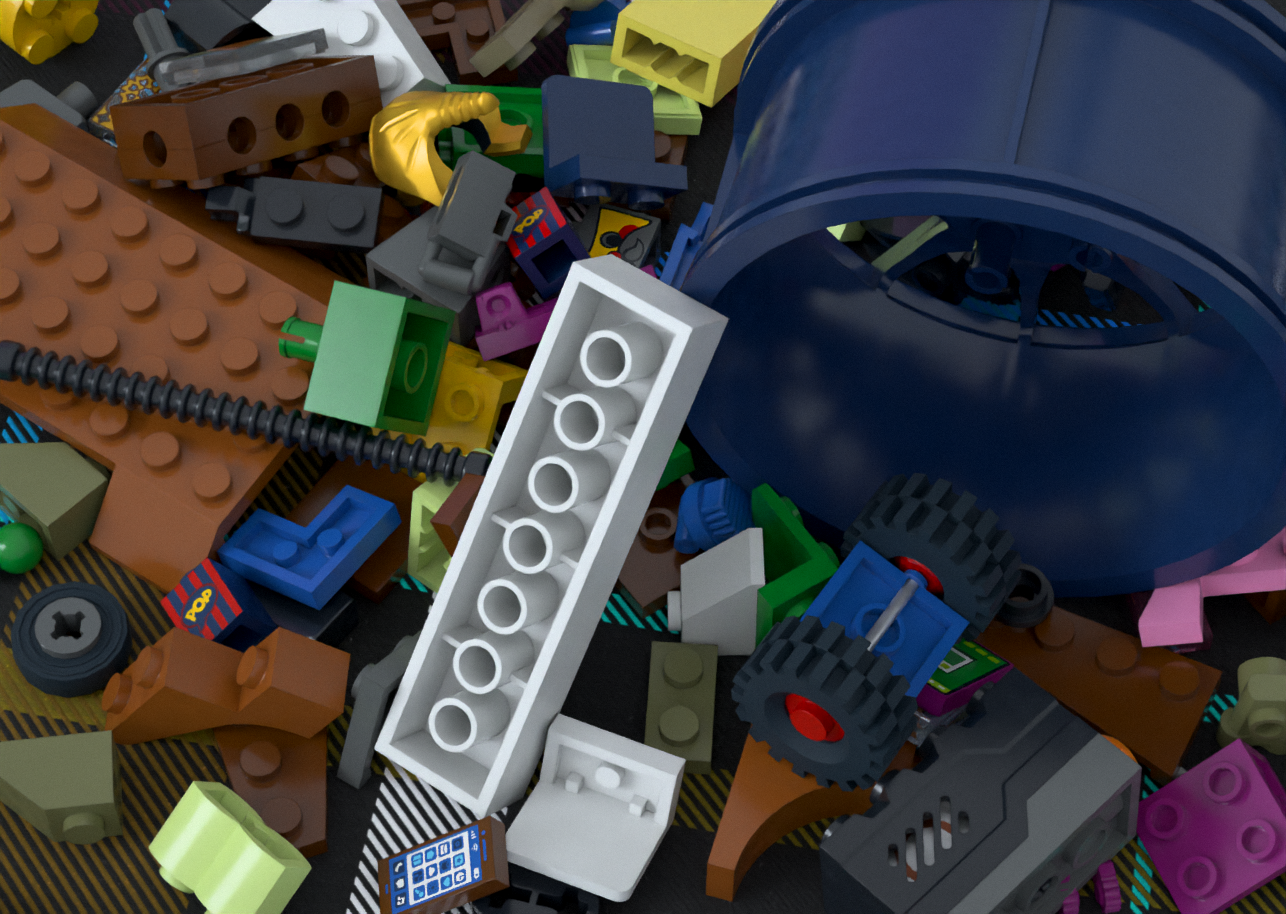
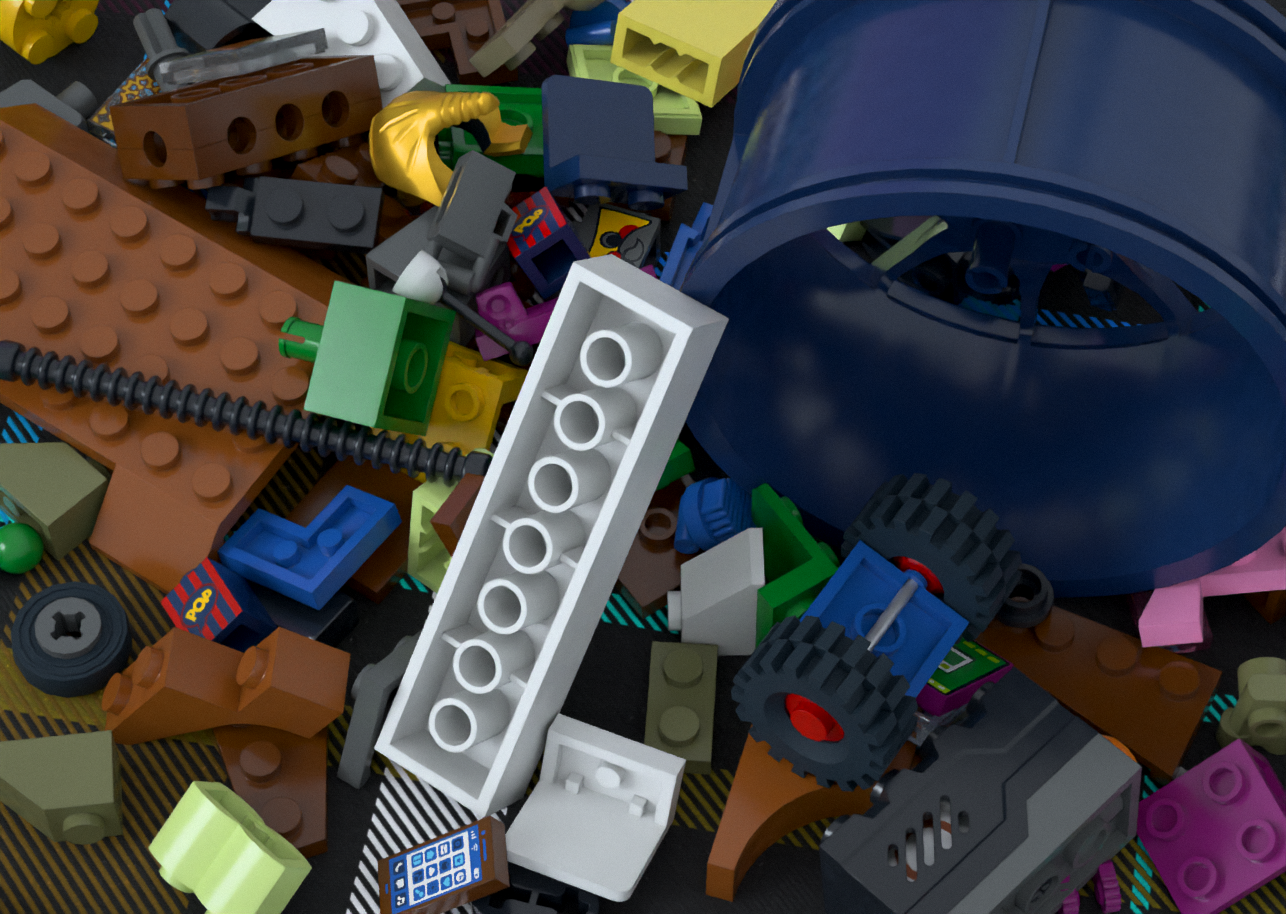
(428, 282): none -> hinge

